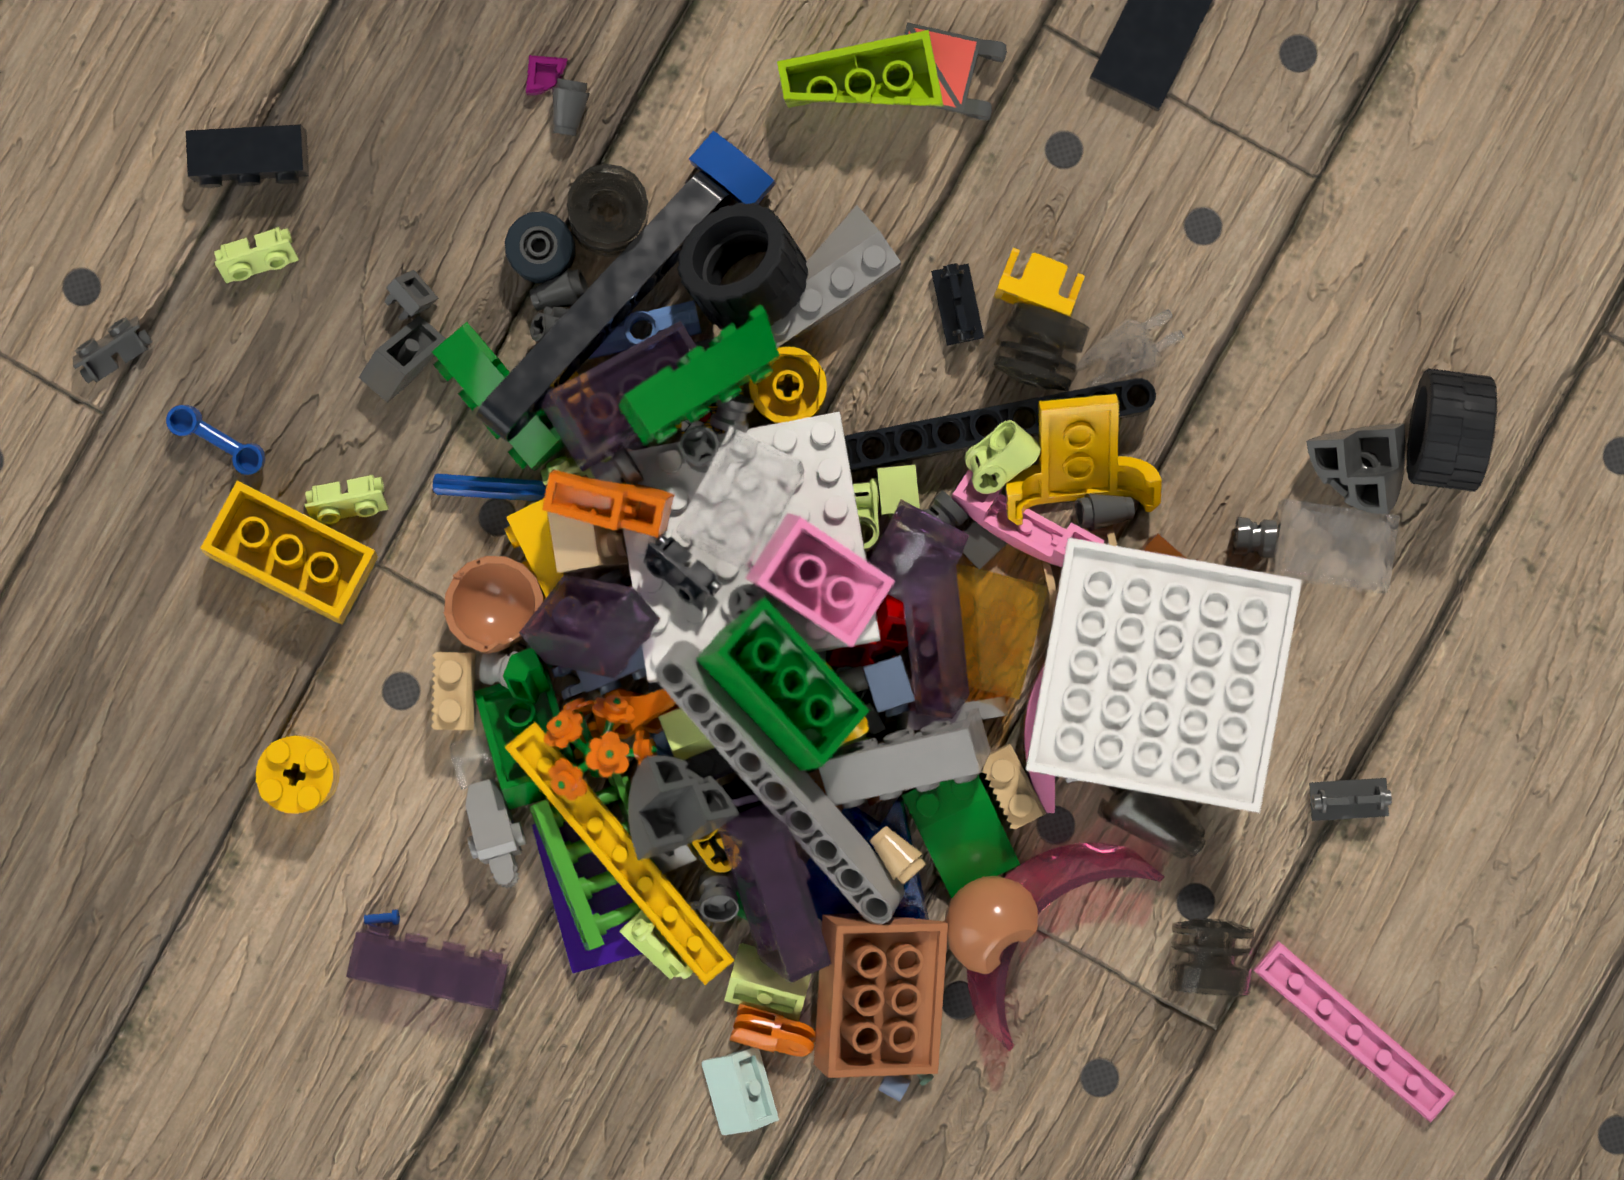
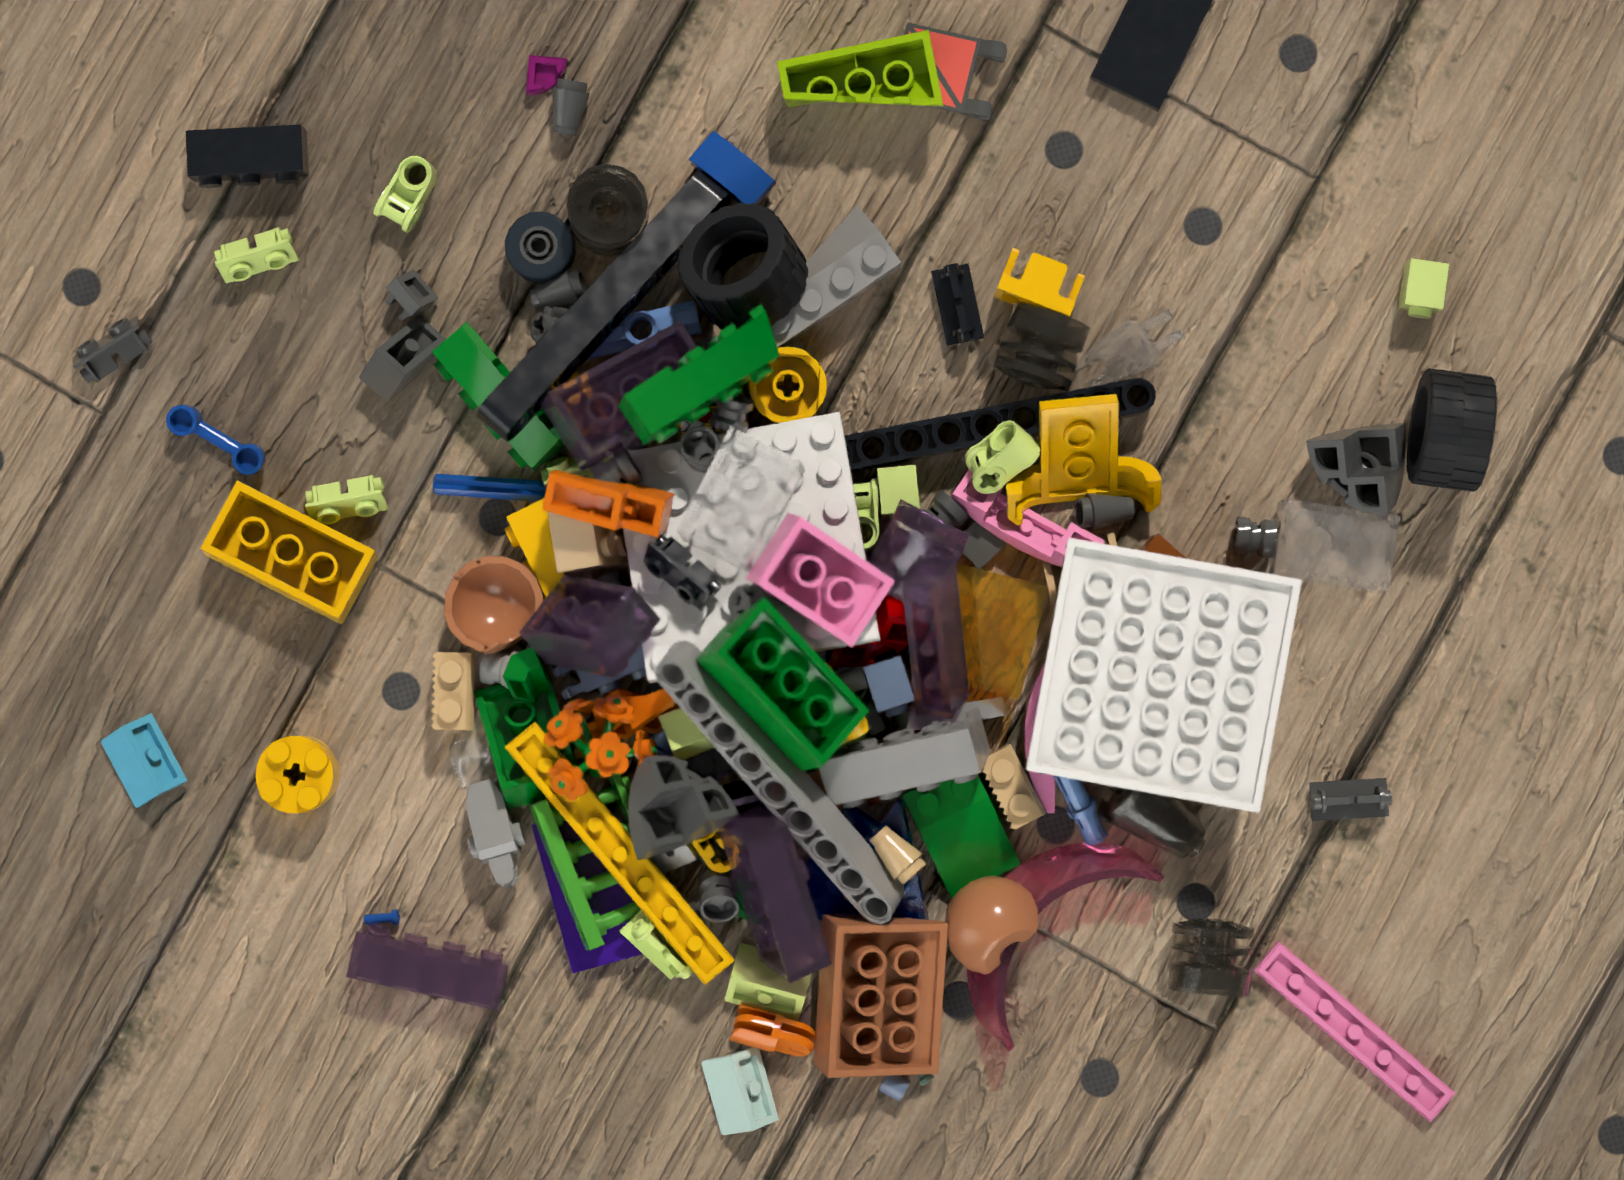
(143, 760): none -> medium azure panel
(406, 195): none -> yellowish green piece
(1082, 809): none -> medium blue pin
(1423, 287): none -> yellowish green brick

